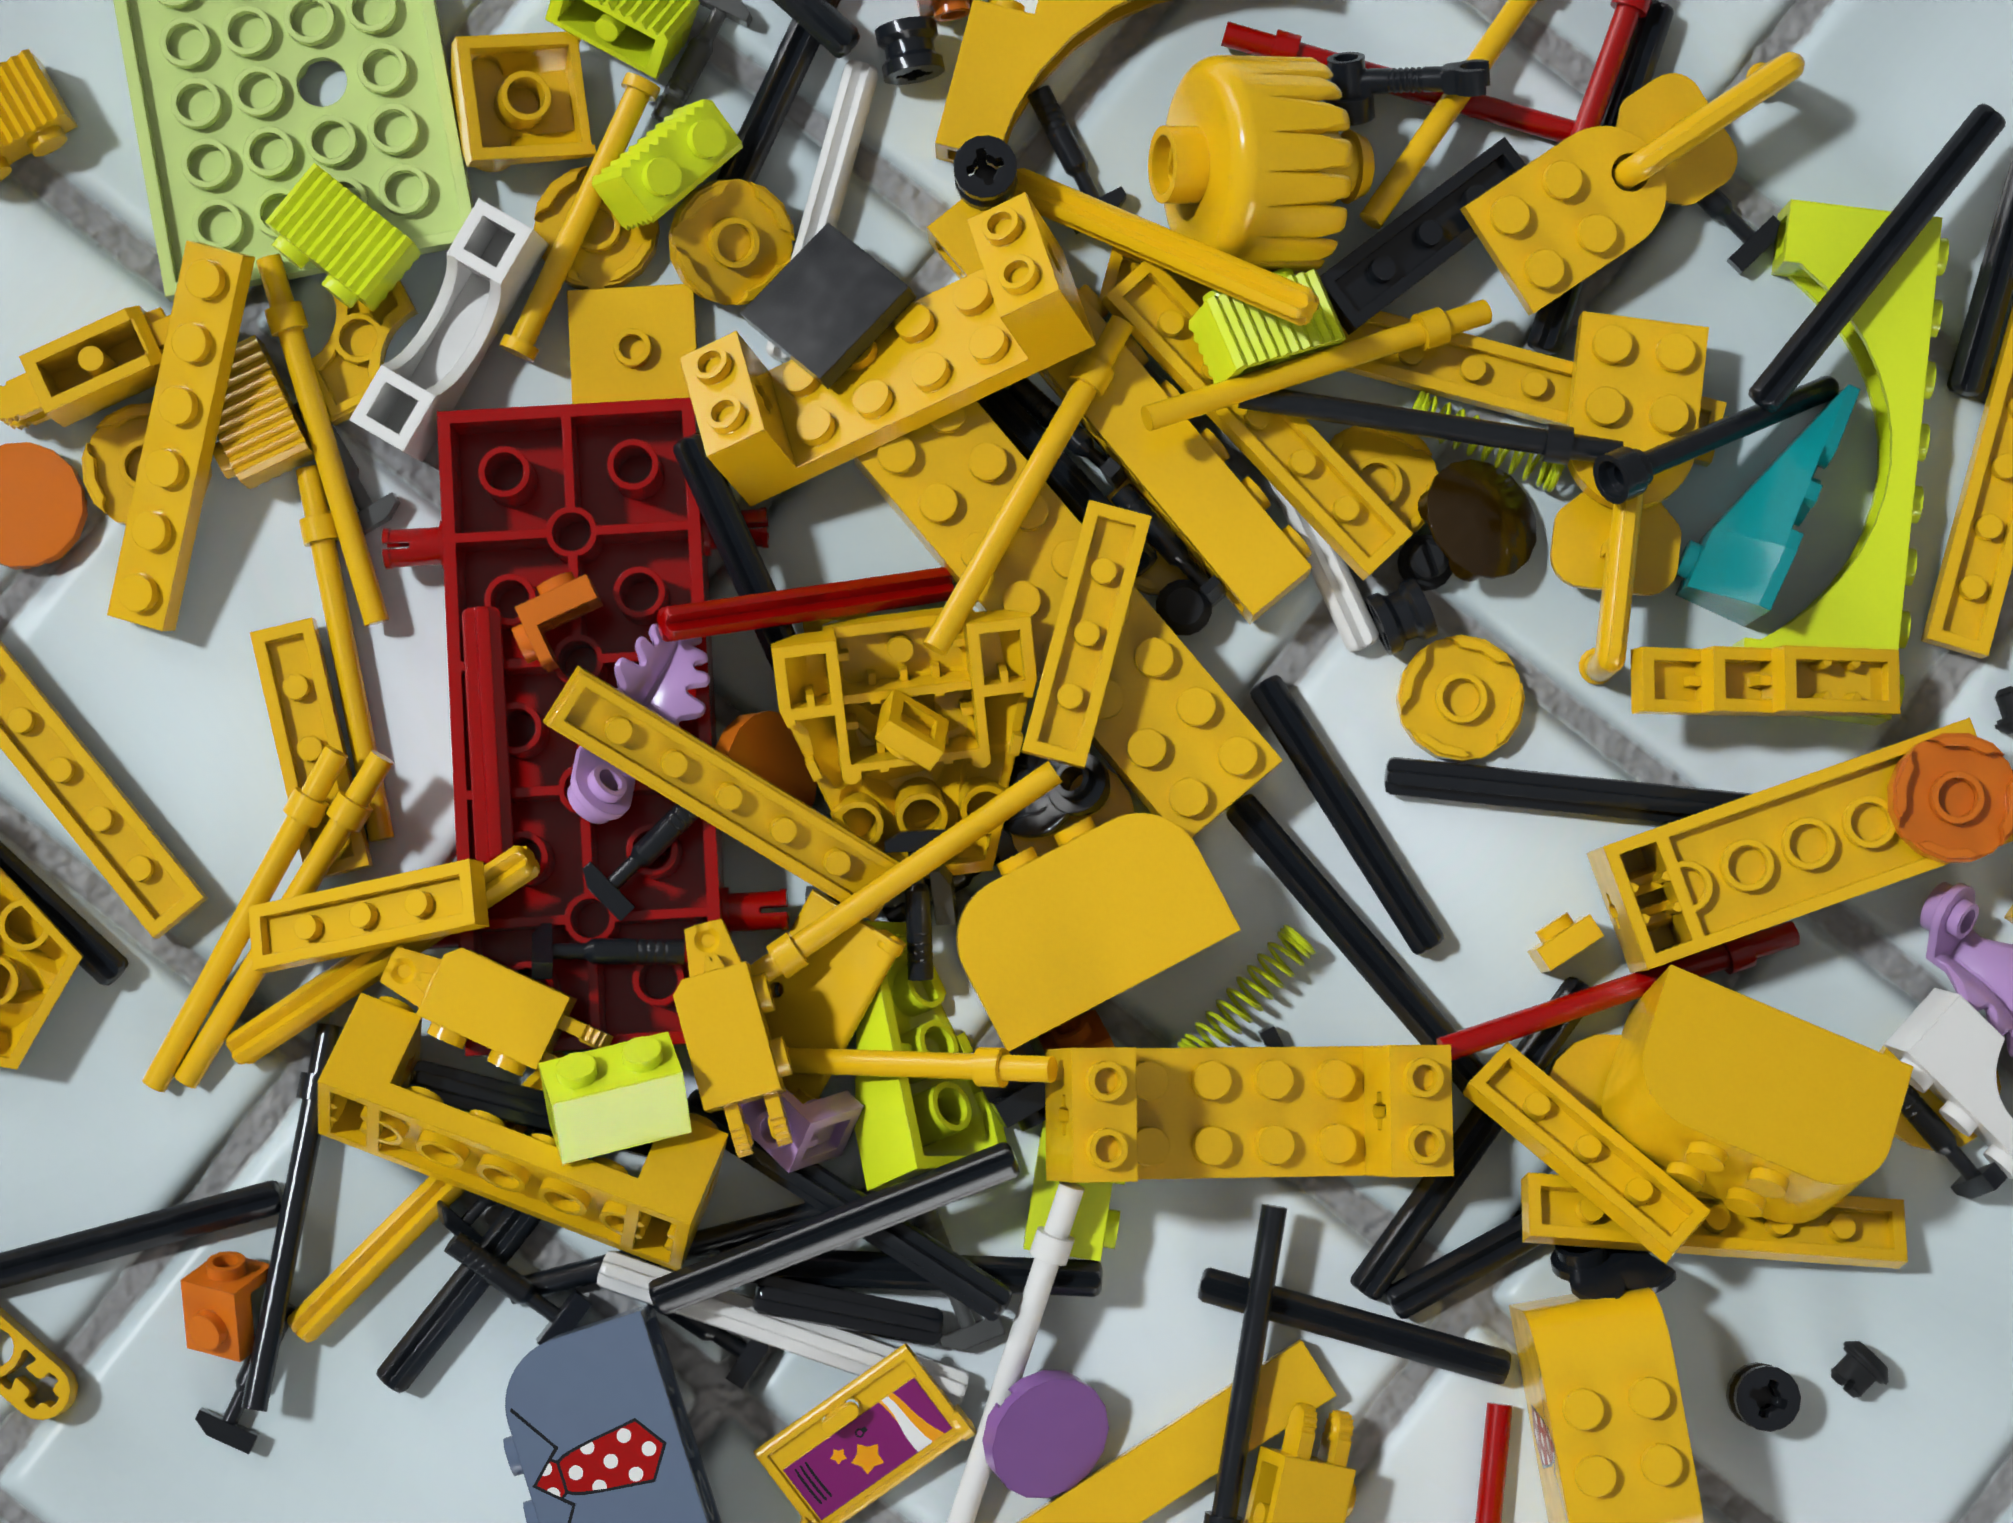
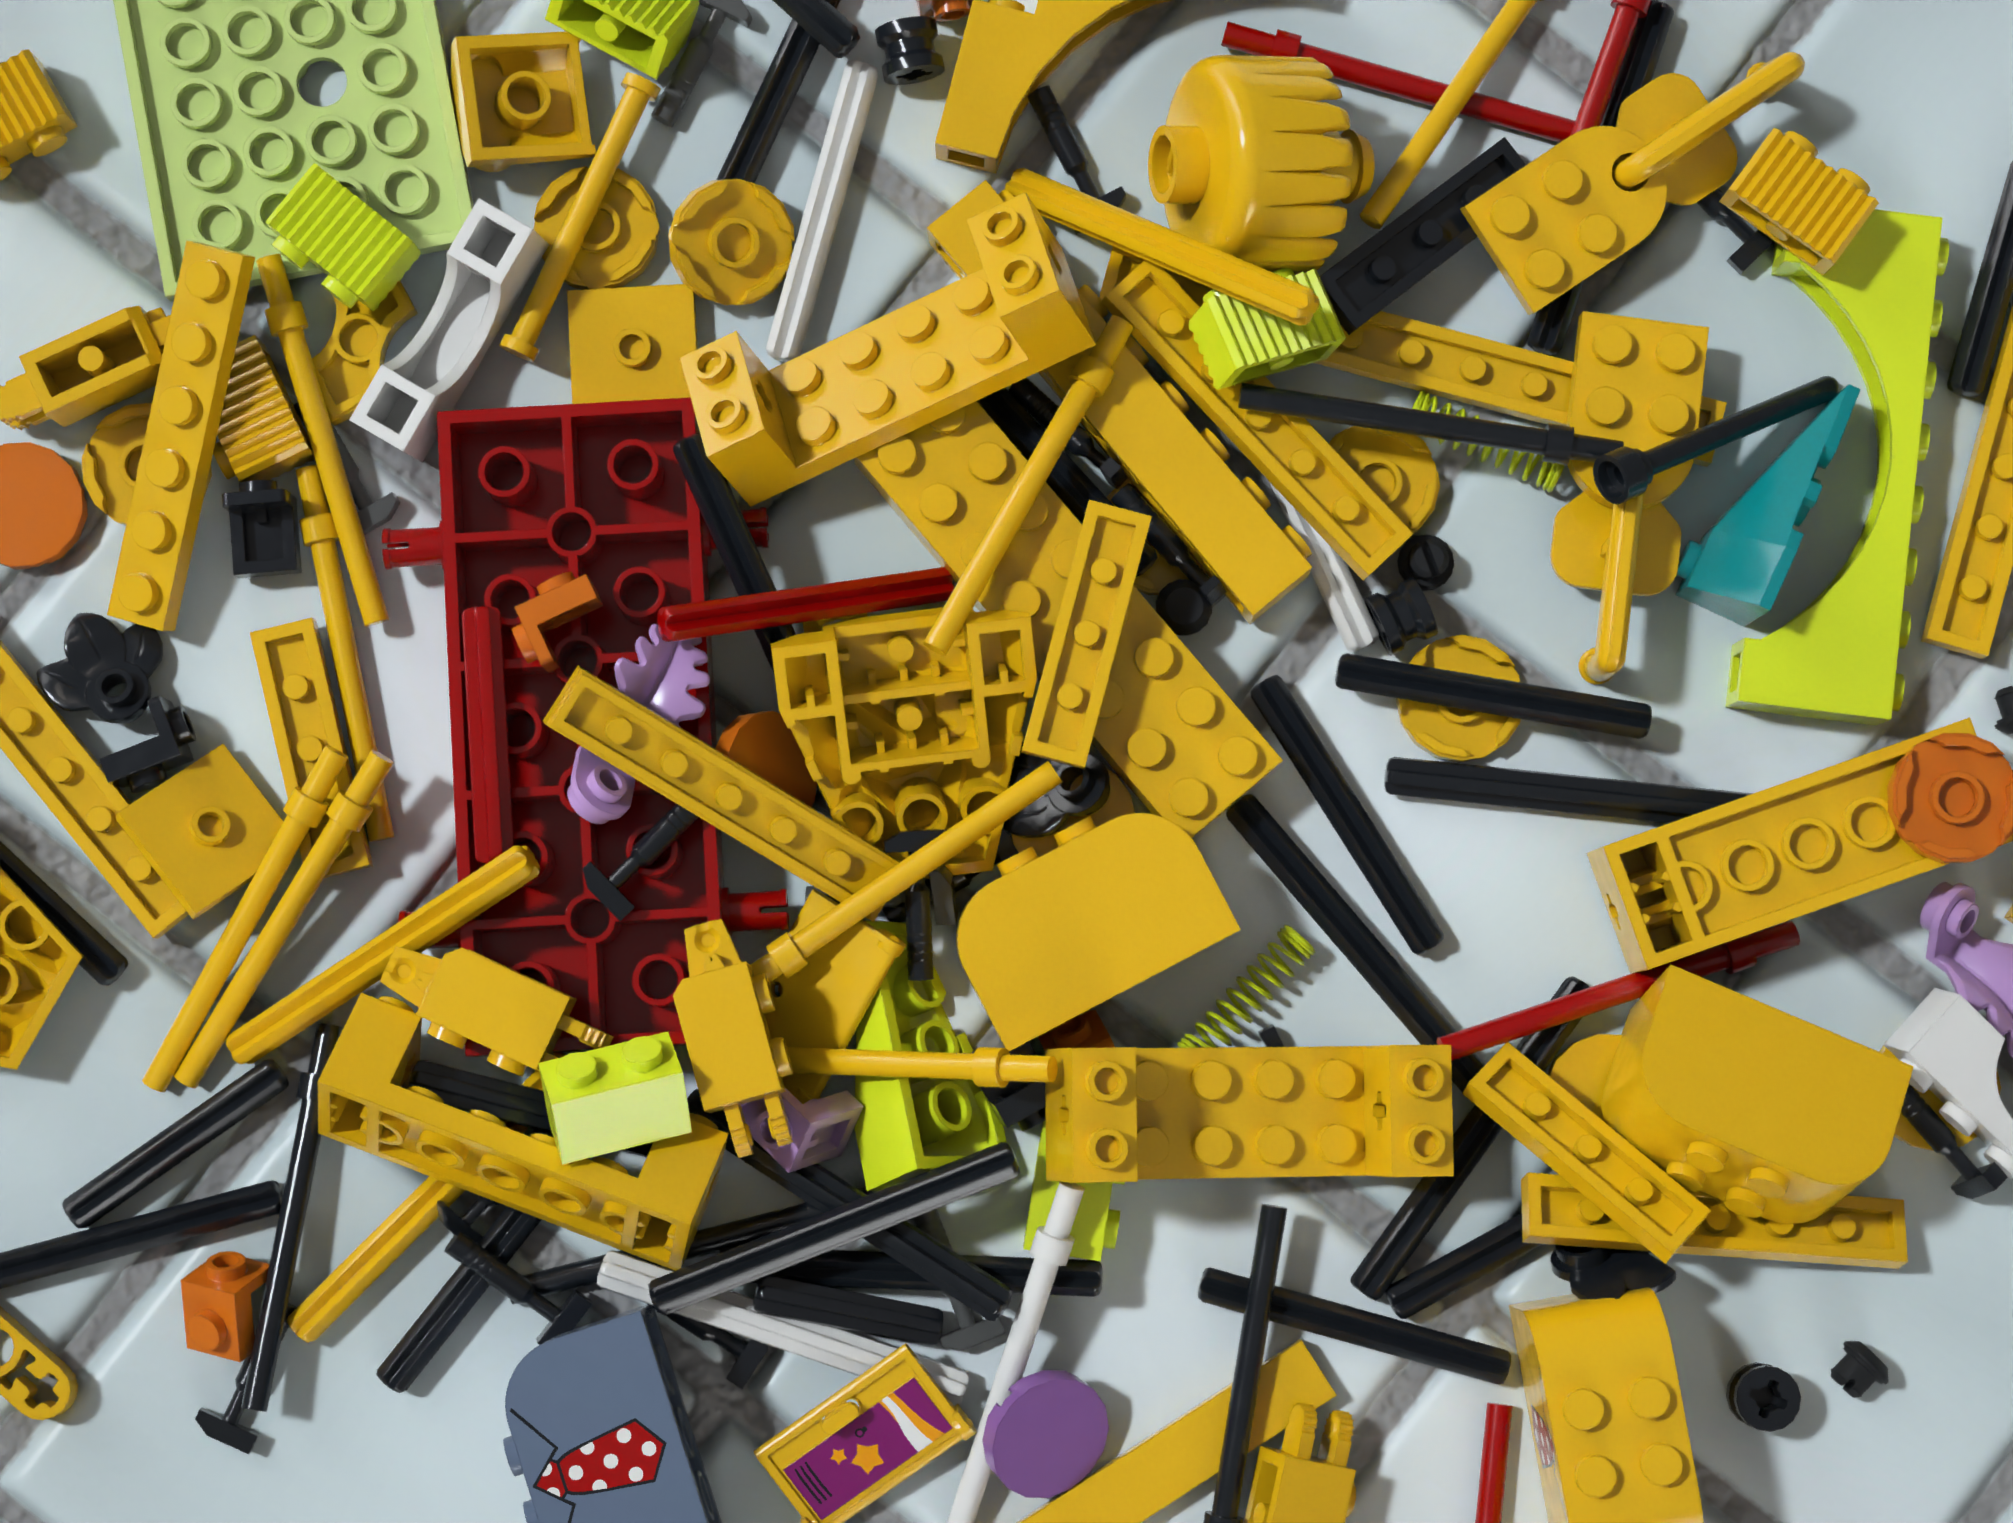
(97, 662): none -> black plate
(147, 762): none -> black bracket
(175, 1144): none -> black axle
(203, 830): none -> yellow plate
(263, 530): none -> black bracket
(368, 916): yellow plate -> none
(602, 951): black piece -> none
(667, 164): neon yellow brick -> none
(828, 305): black tile -> none
(911, 730): yellow plate -> none
(988, 185): black wheel -> none
(1360, 84): black brick -> none
(1425, 331): yellow bar -> none
(1479, 520): dark brown dish -> none
(1493, 696): none -> black axle
(1563, 939): yellow plate -> none
(1765, 681): yellow slope -> none
(1800, 199): none -> yellow brick
(1876, 258): black axle -> none

